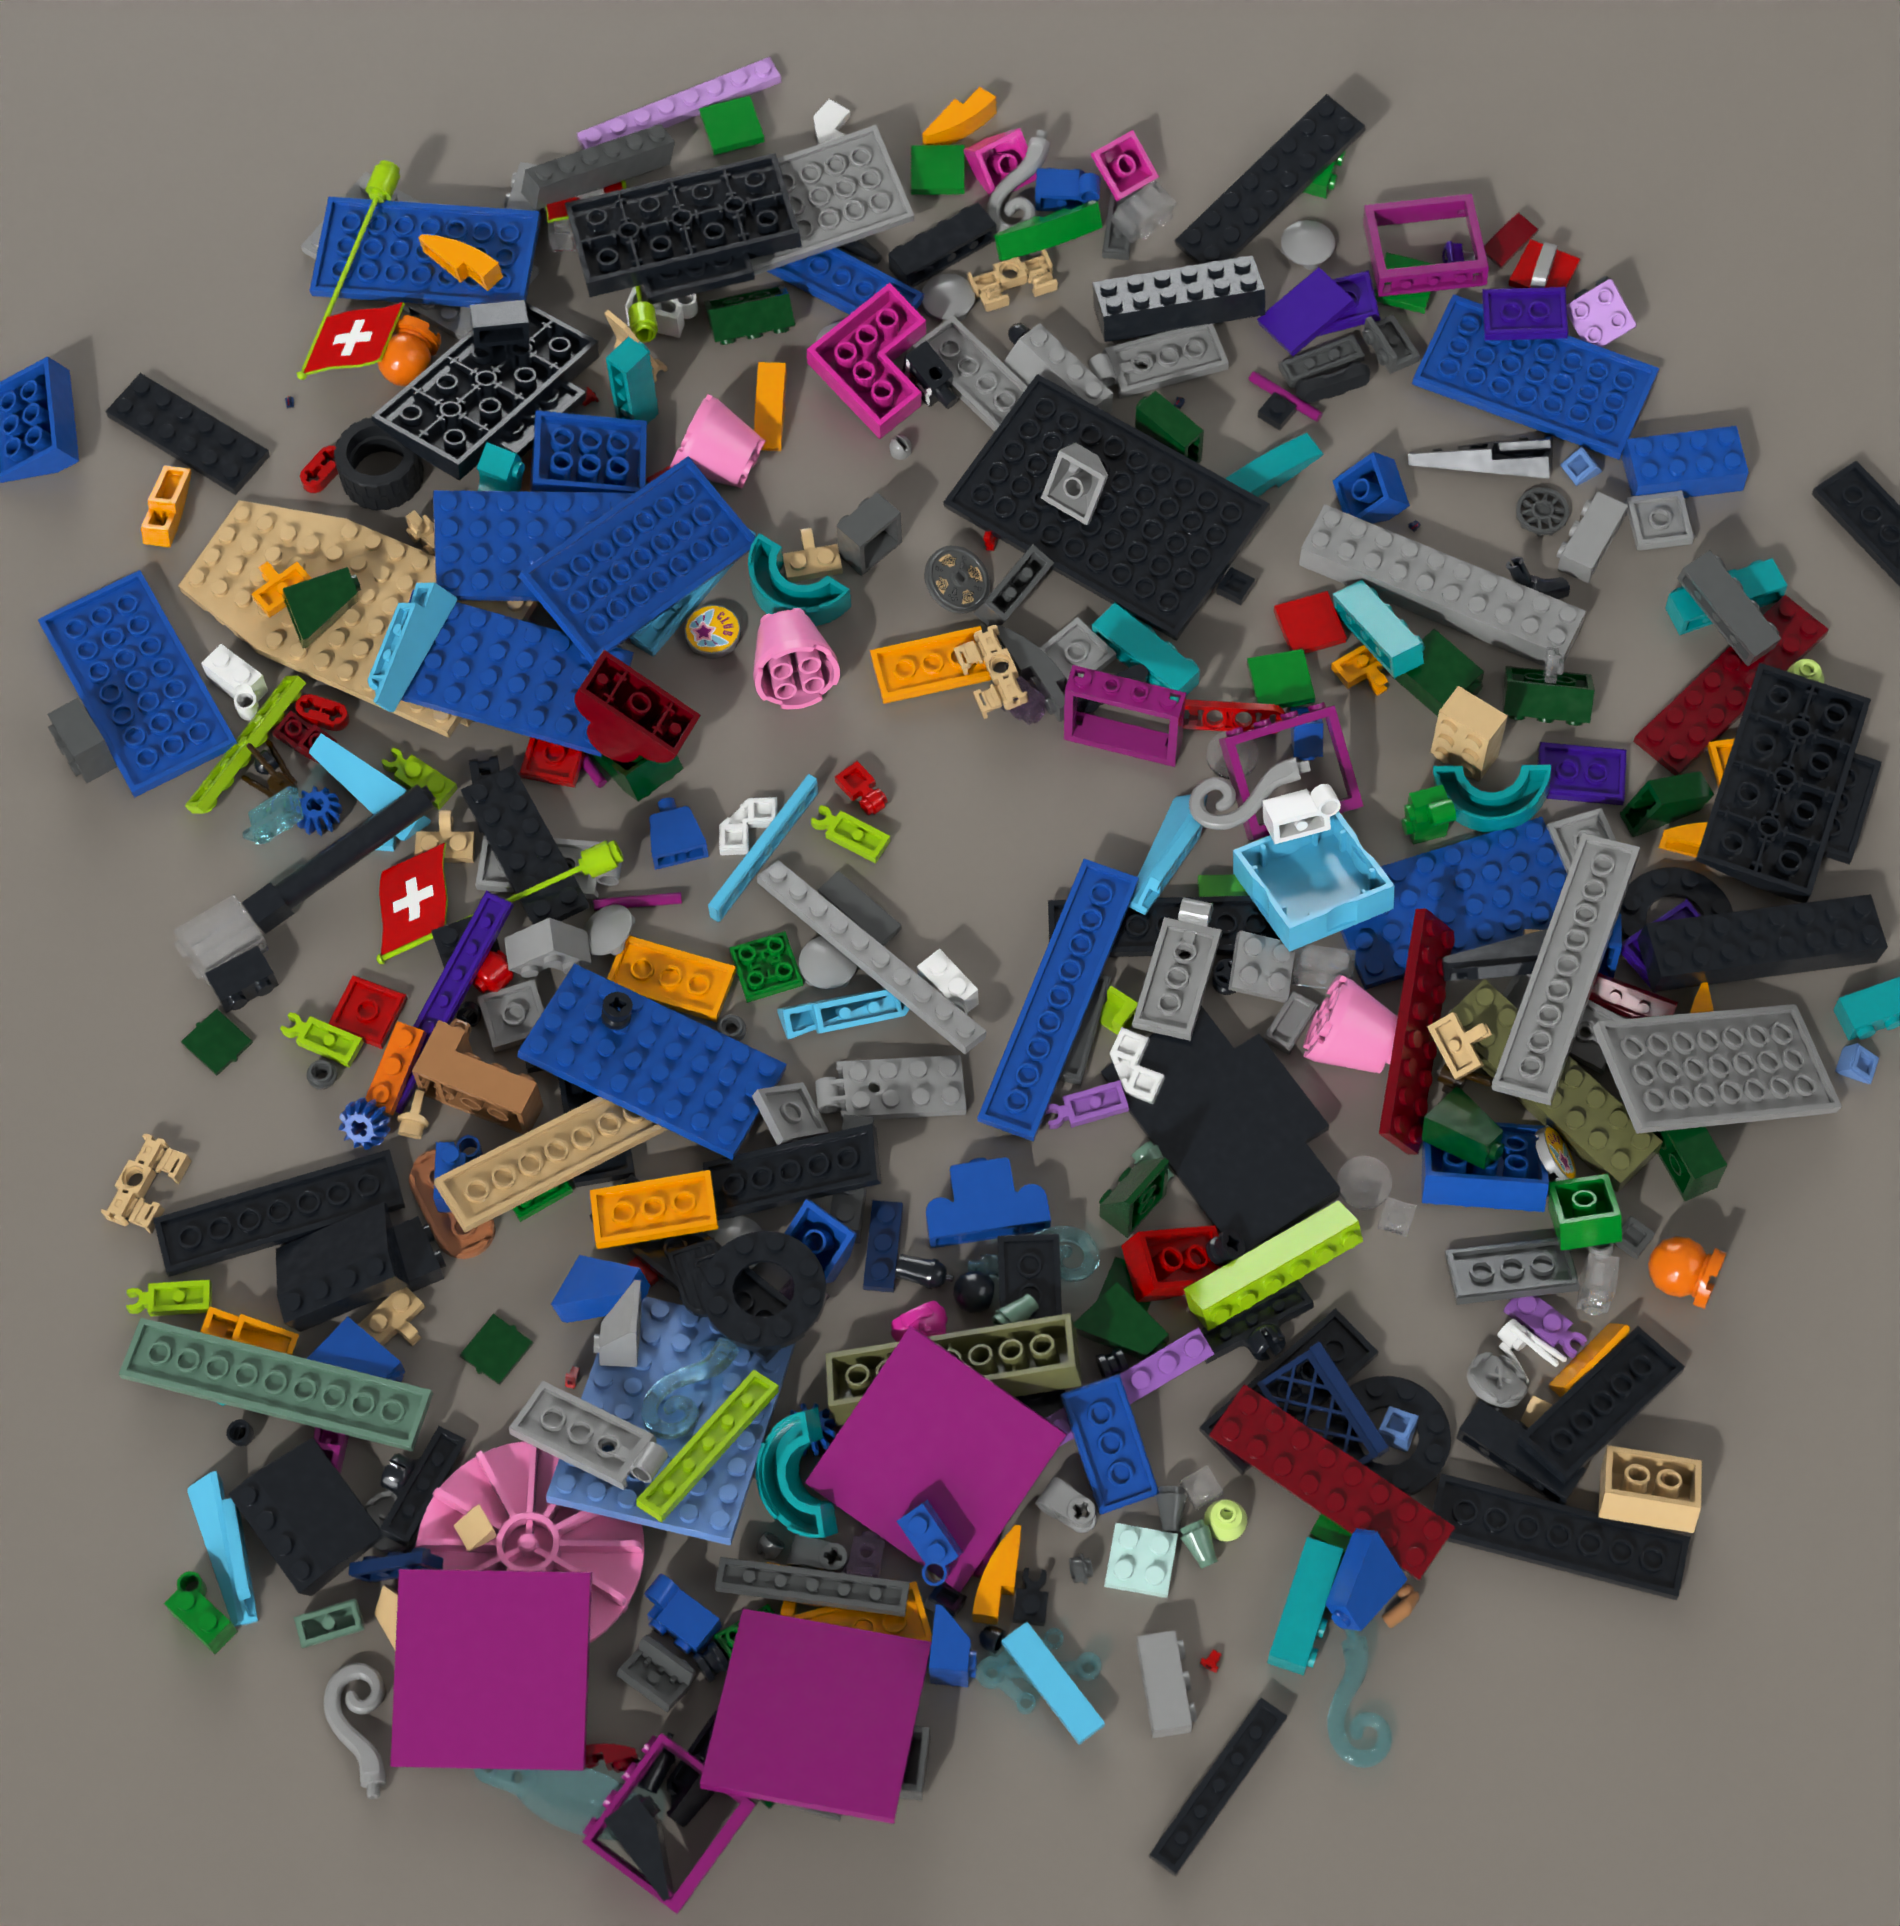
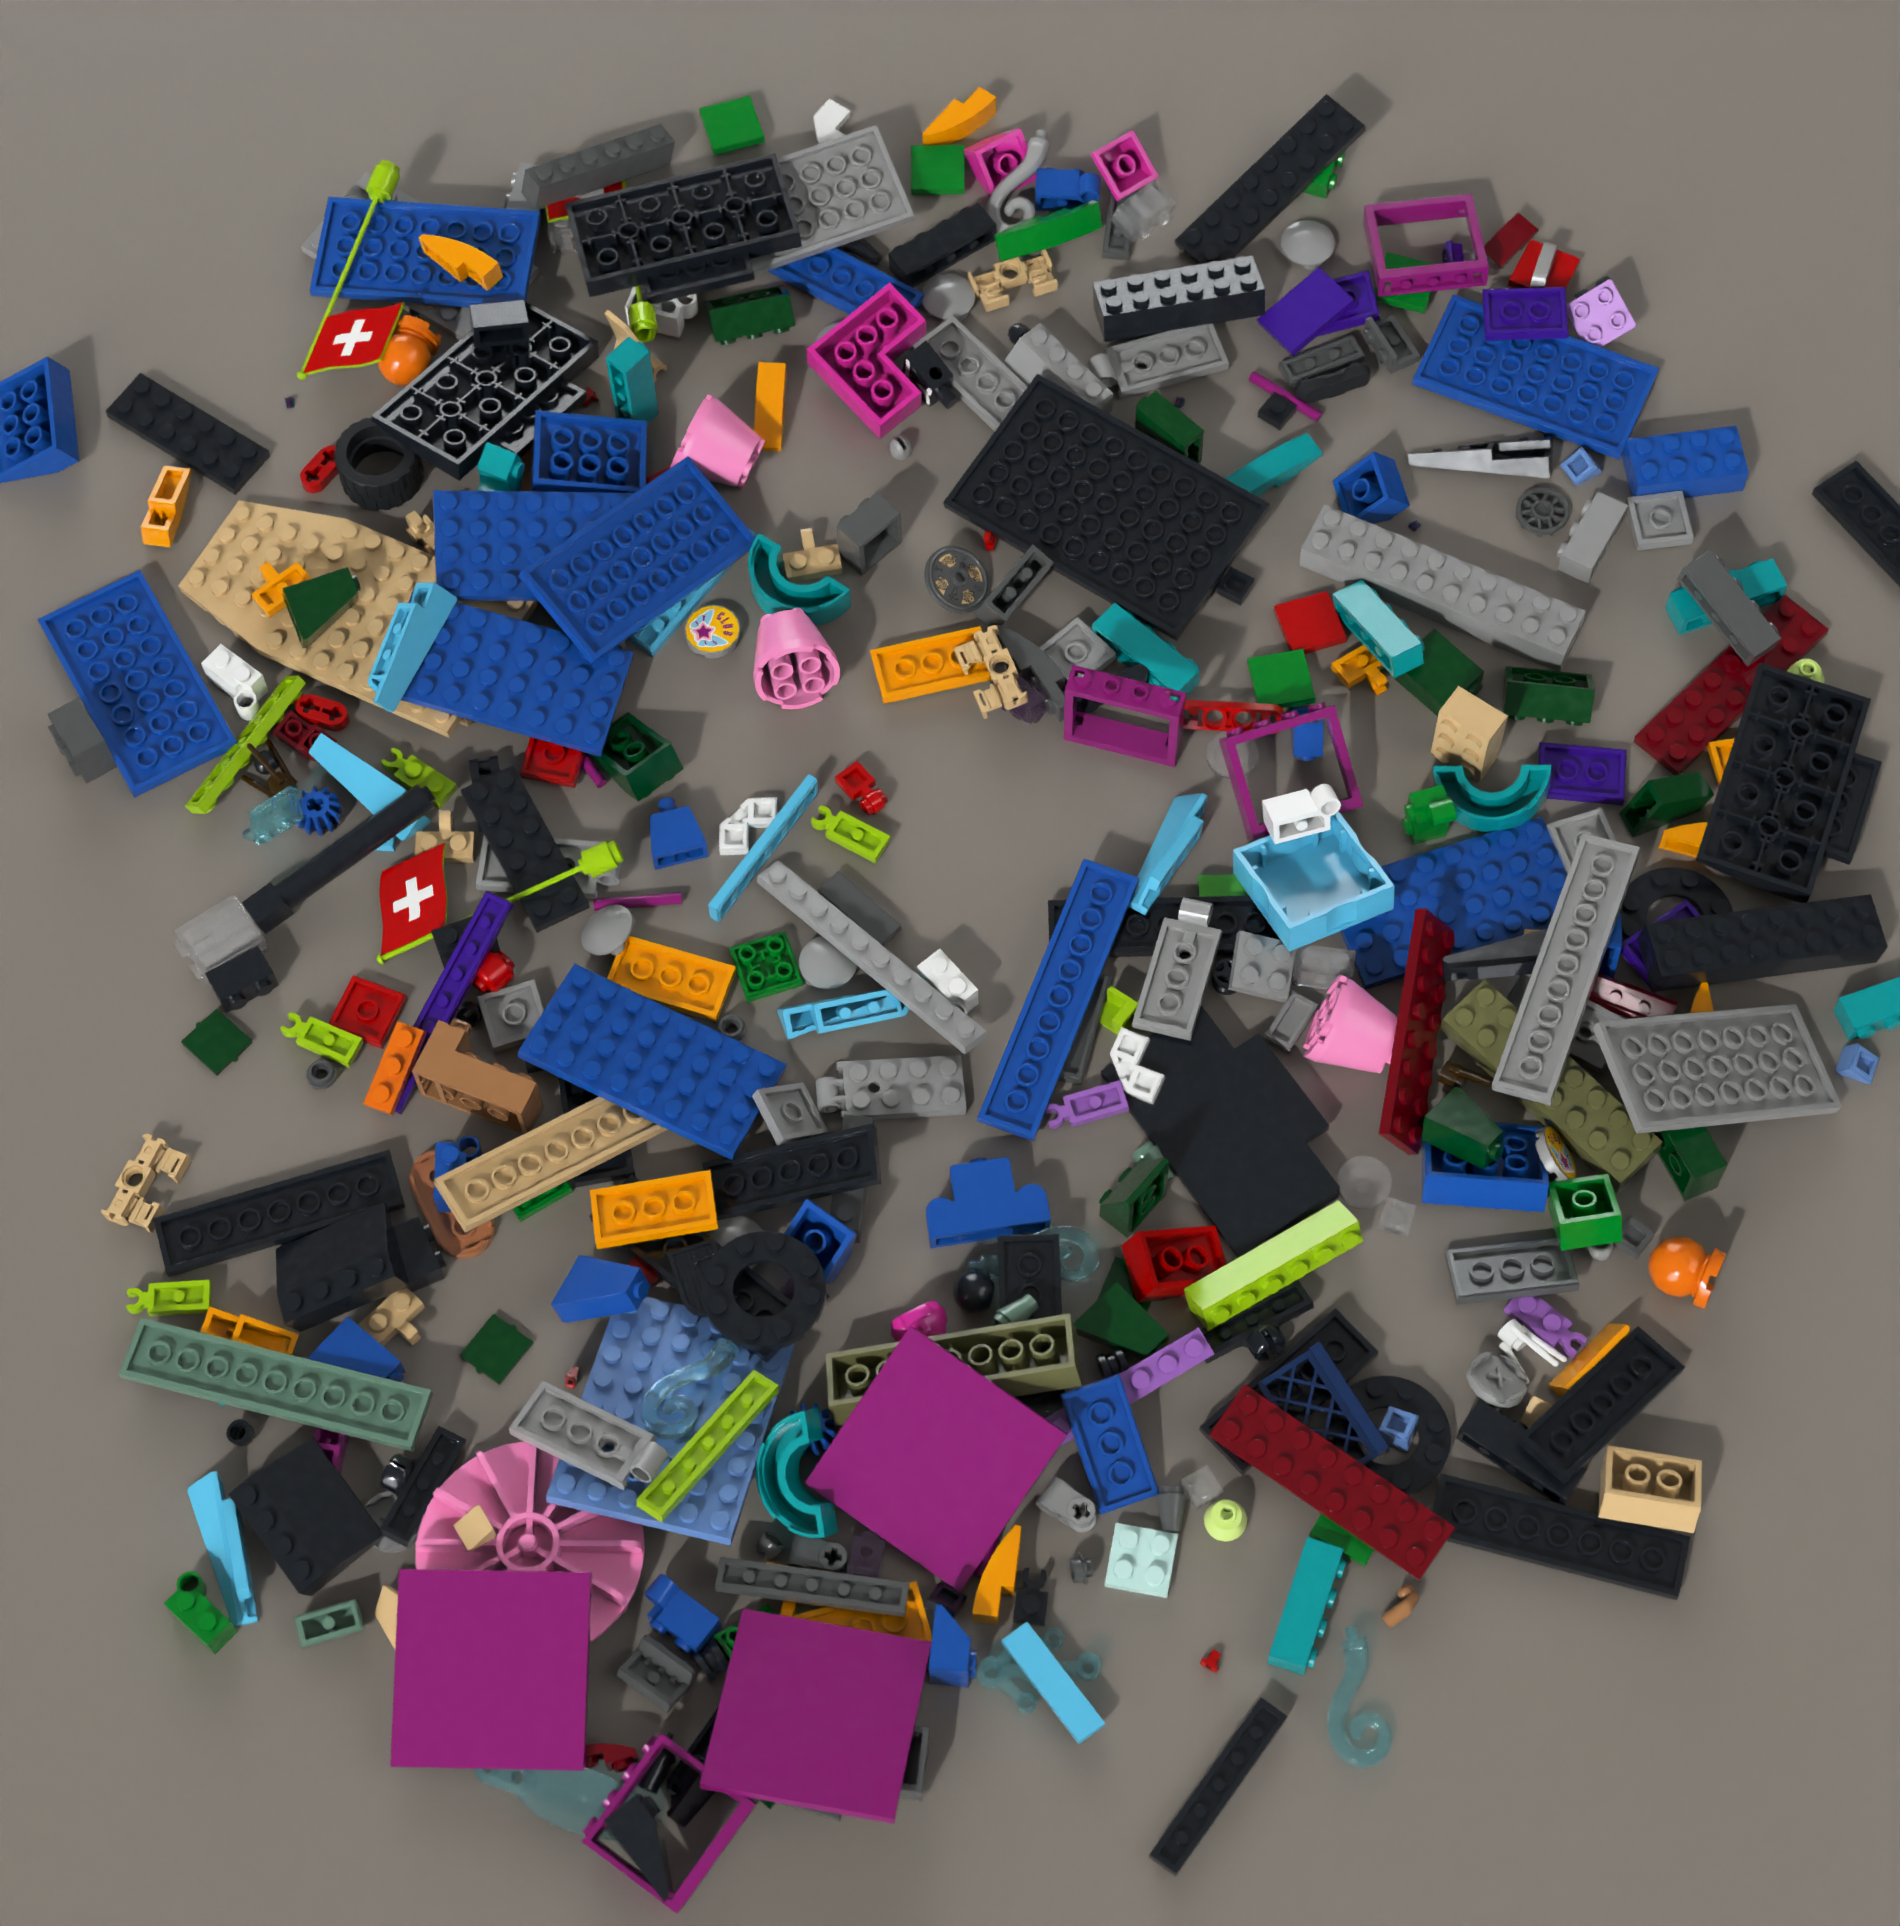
(364, 1123): blue gear -> none
(369, 1760): light grey plant -> none
(386, 1568): dark blue plate -> none
(412, 1122): tan piece -> none
(547, 946): light grey brick -> none
(611, 1015): black wheel -> none
(621, 1330): light grey slope -> none
(632, 713): dark red brick -> none
(685, 103): lavender plate -> none
(883, 1246): dark blue plate -> none
(922, 1271): black piece -> none
(930, 1540): blue hinge -> none
(991, 1638): black hinge -> none
(1076, 482): light grey slope -> none
(1165, 1684): light grey brick -> none
(1199, 1542): sand green cone -> none
(1225, 1247): black wheel -> none
(1278, 775): light grey plant -> none
(1364, 1581): blue slope -> none
(1457, 1044): tan plate -> none
(1553, 587): black arm -> none
(1553, 665): clear plate -> none
(1597, 1283): clear brick -> none

